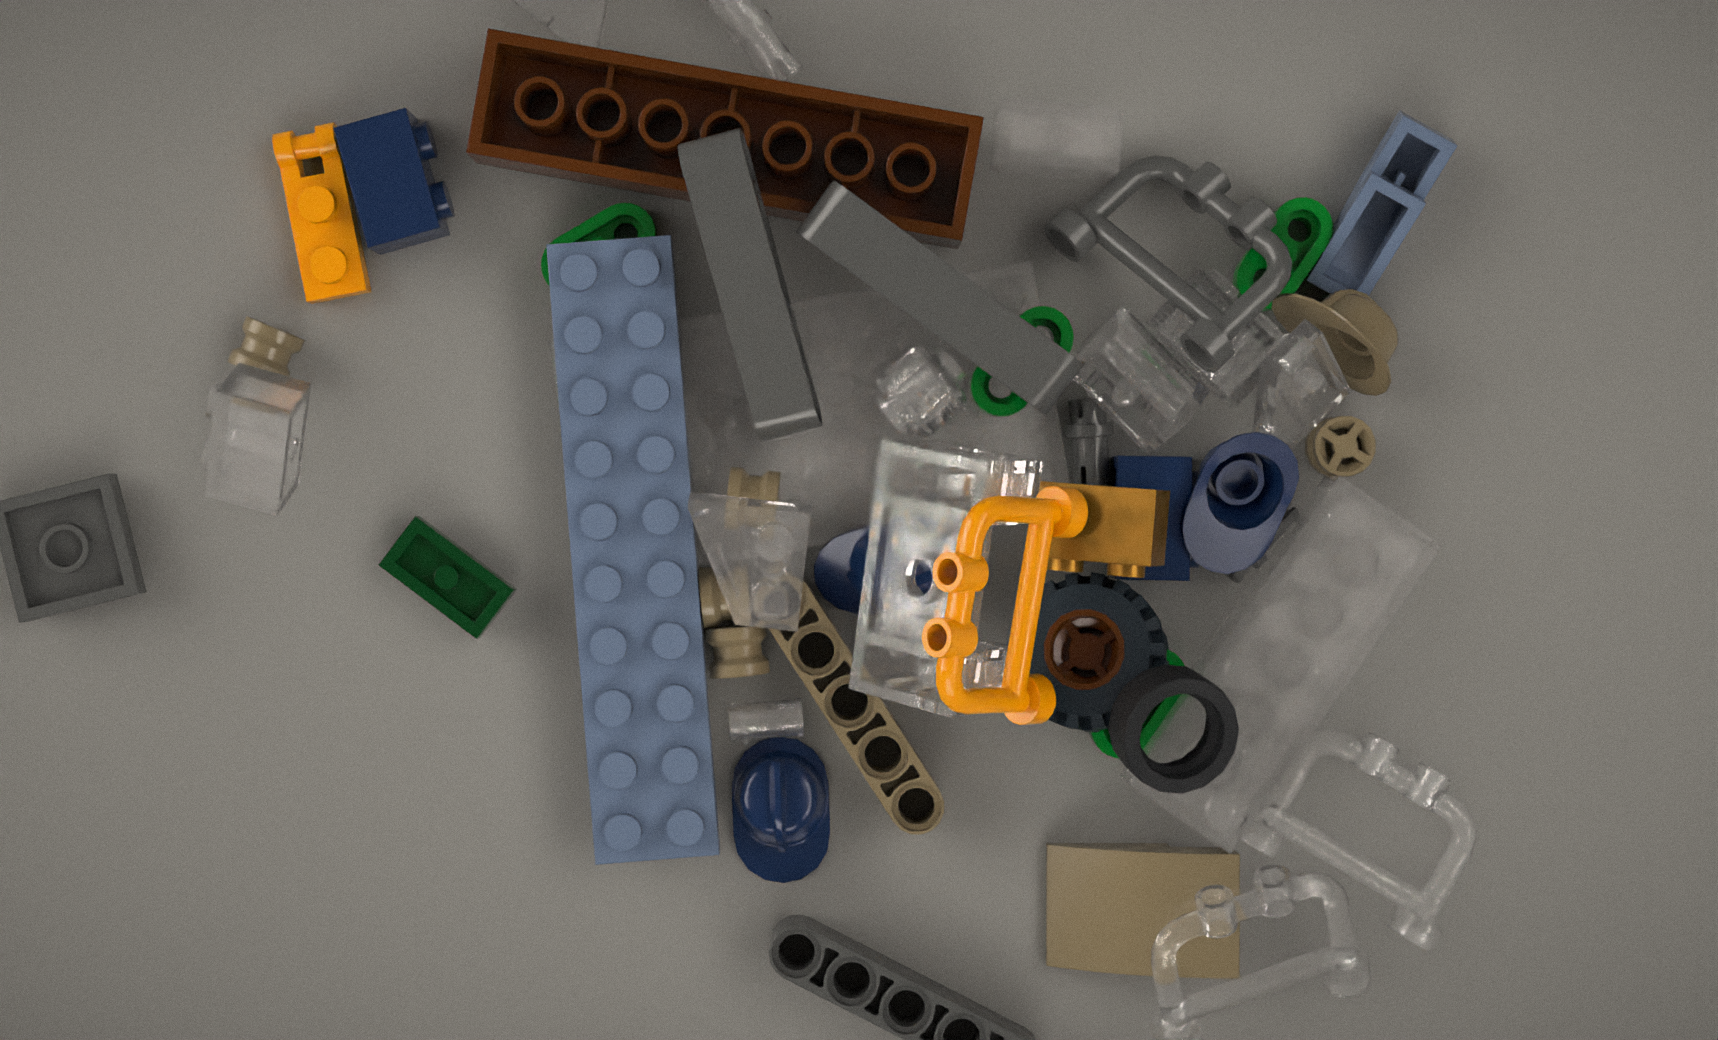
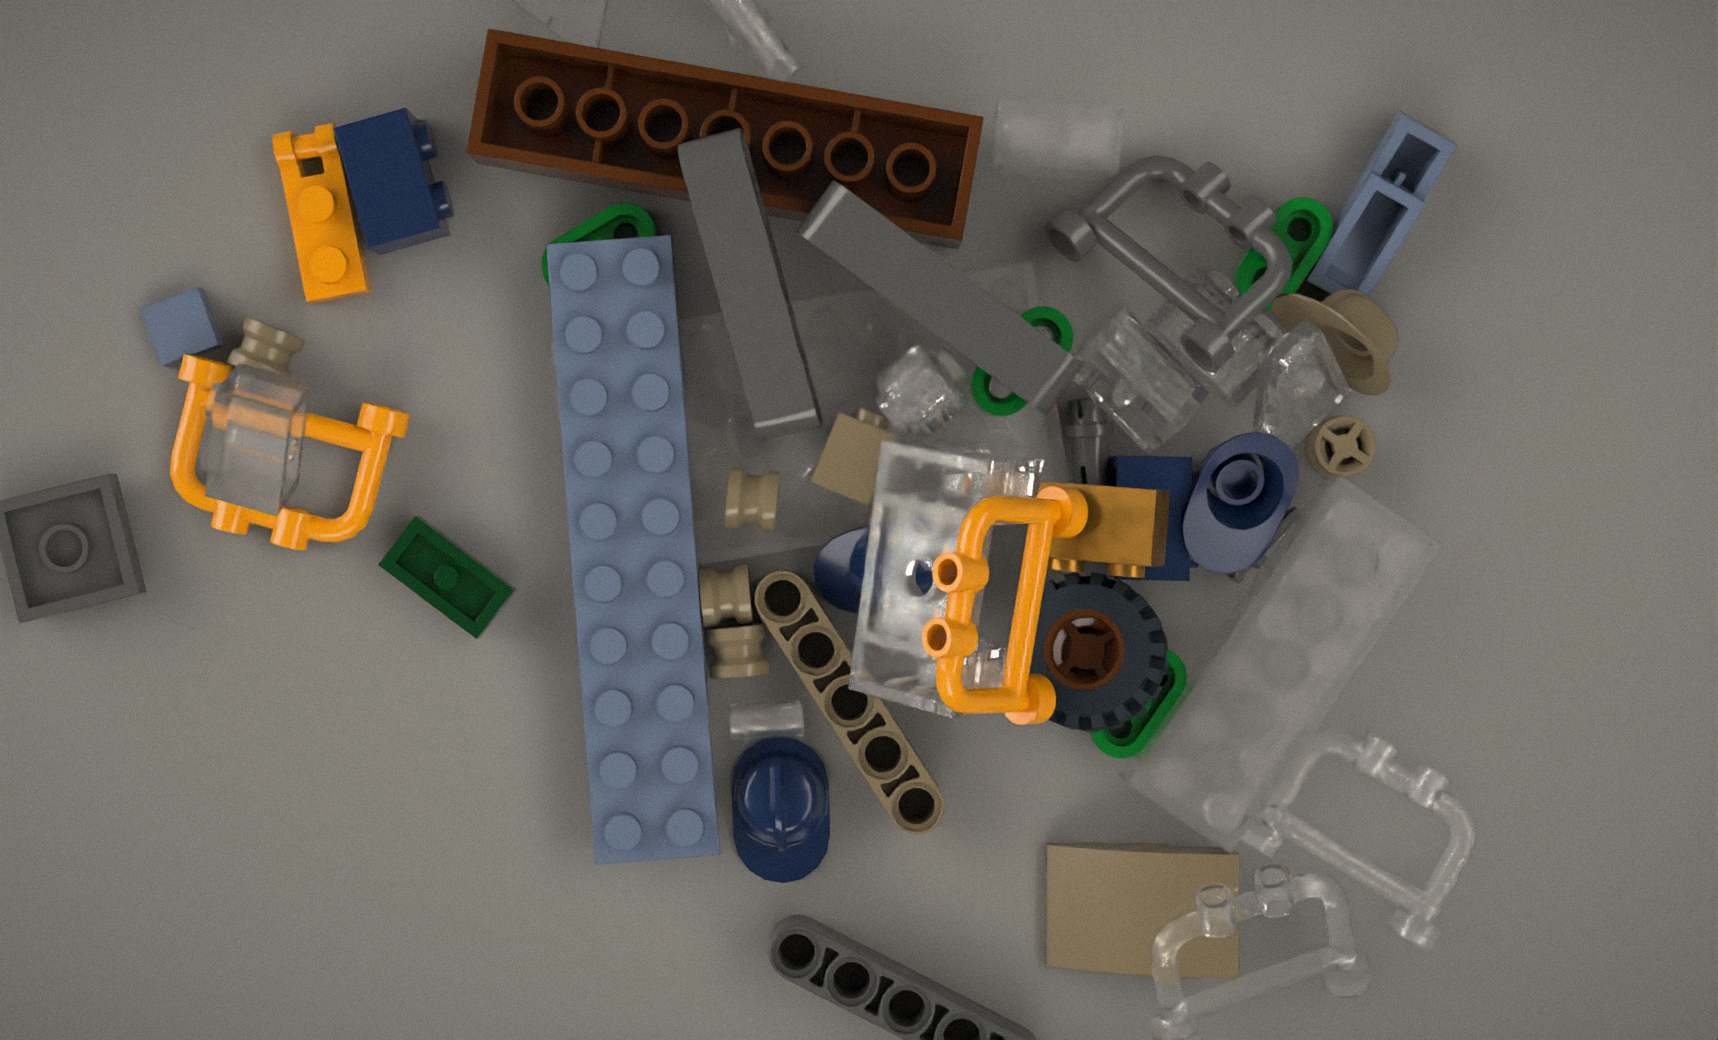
(182, 326): none -> sand blue tile
(292, 525): none -> light orange bar
(755, 555): clear wing -> none
(853, 455): none -> dark tan brick
(1201, 763): black tyre -> none

